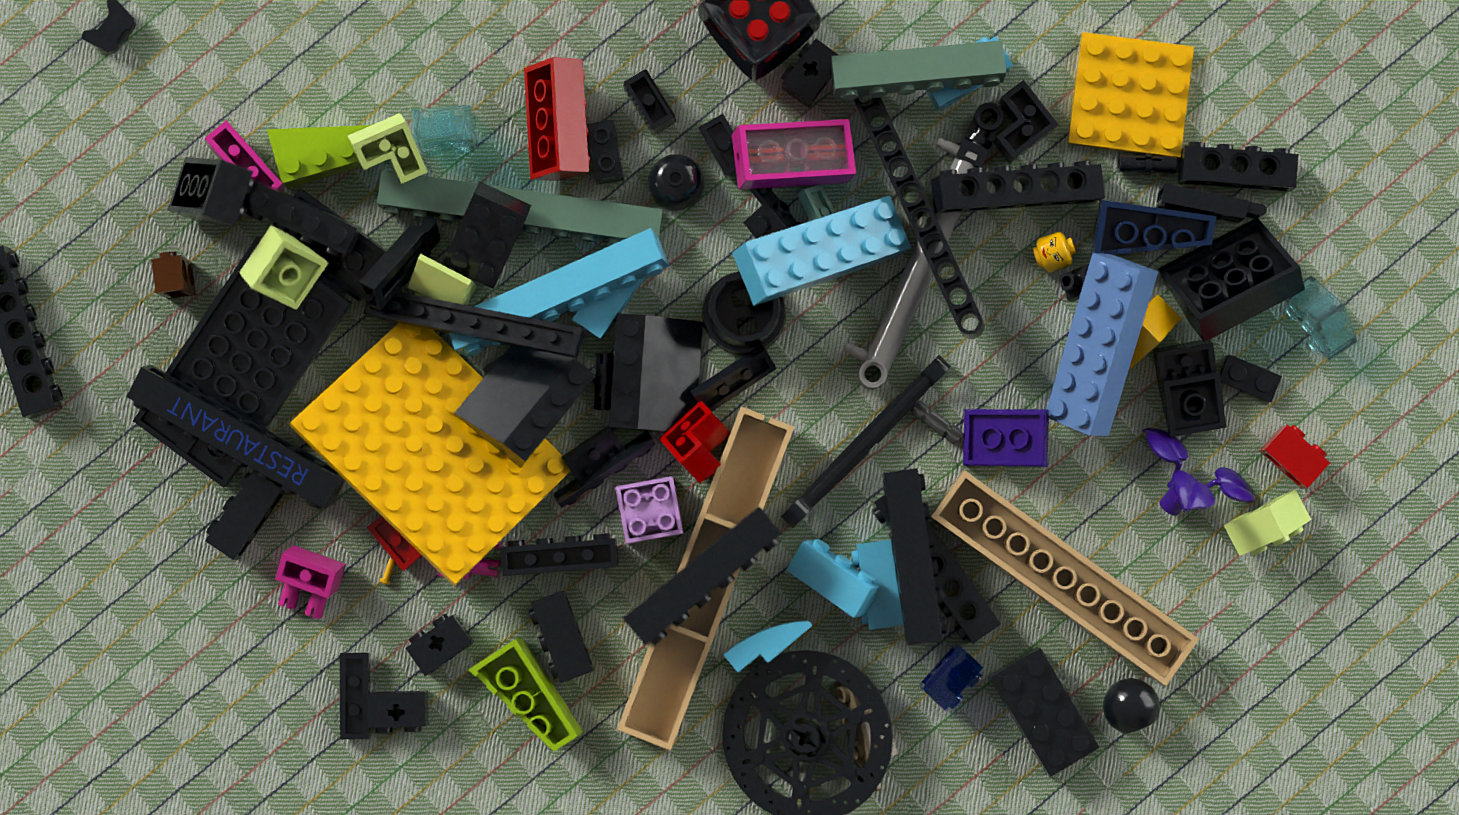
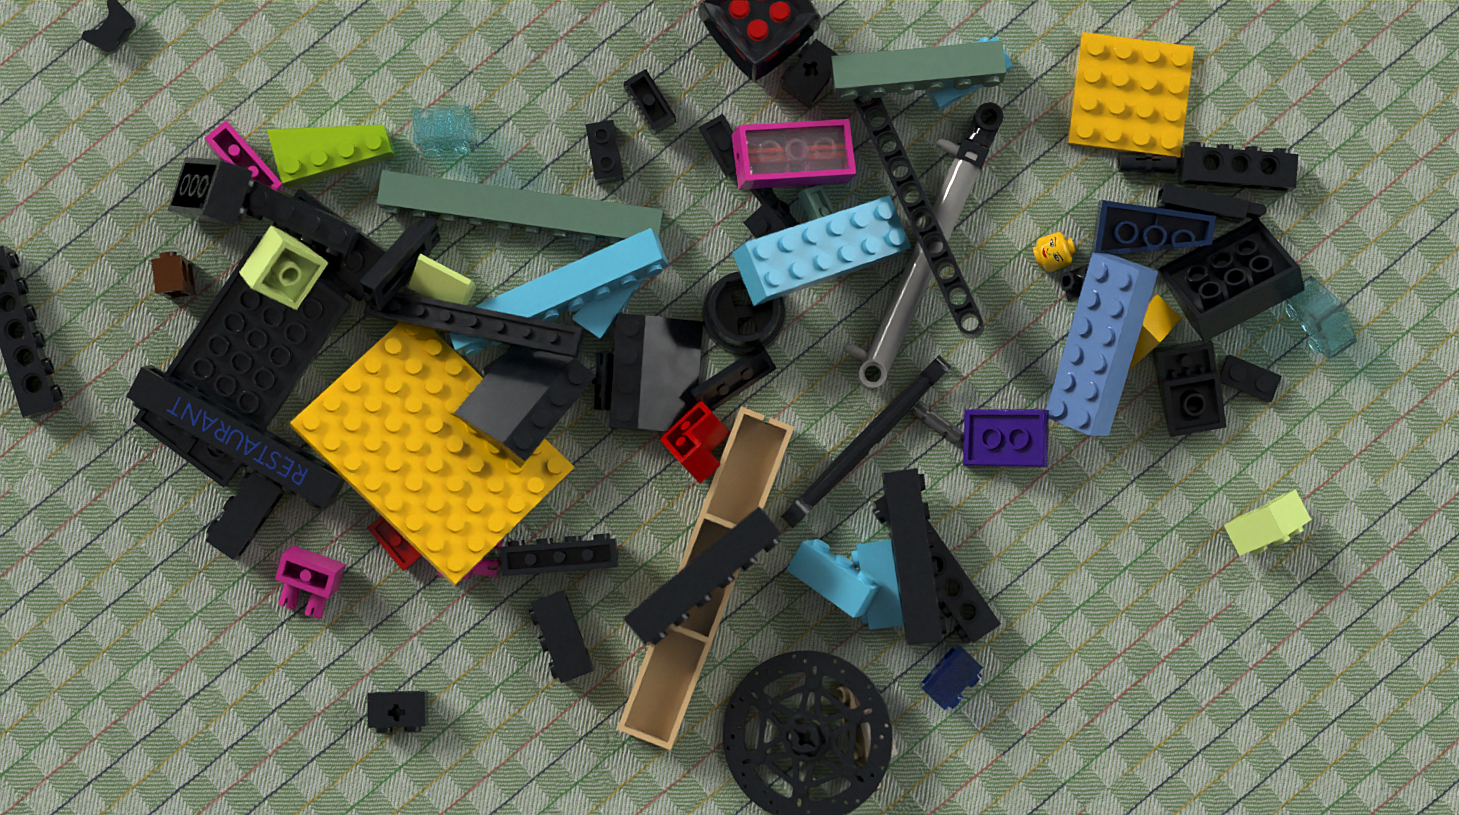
(353, 695): black plate -> none
(390, 141): yellowish green brick -> none
(390, 565): yellow piece -> none
(456, 641): black brick -> none
(486, 235): black brick -> none
(527, 691): lime wedge -> none
(556, 119): red brick -> none
(597, 460): black bracket -> none
(649, 510): lavender brick -> none
(676, 182): black cylinder -> none
(767, 642): medium azure slope -> none
(949, 199): black brick -> none
(1030, 122): black brick -> none
(1043, 711): black brick -> none
(1064, 578): tan brick -> none
(1131, 705): black helmet -> none
(1186, 491): dark purple plant -> none
(1295, 456): red brick -> none

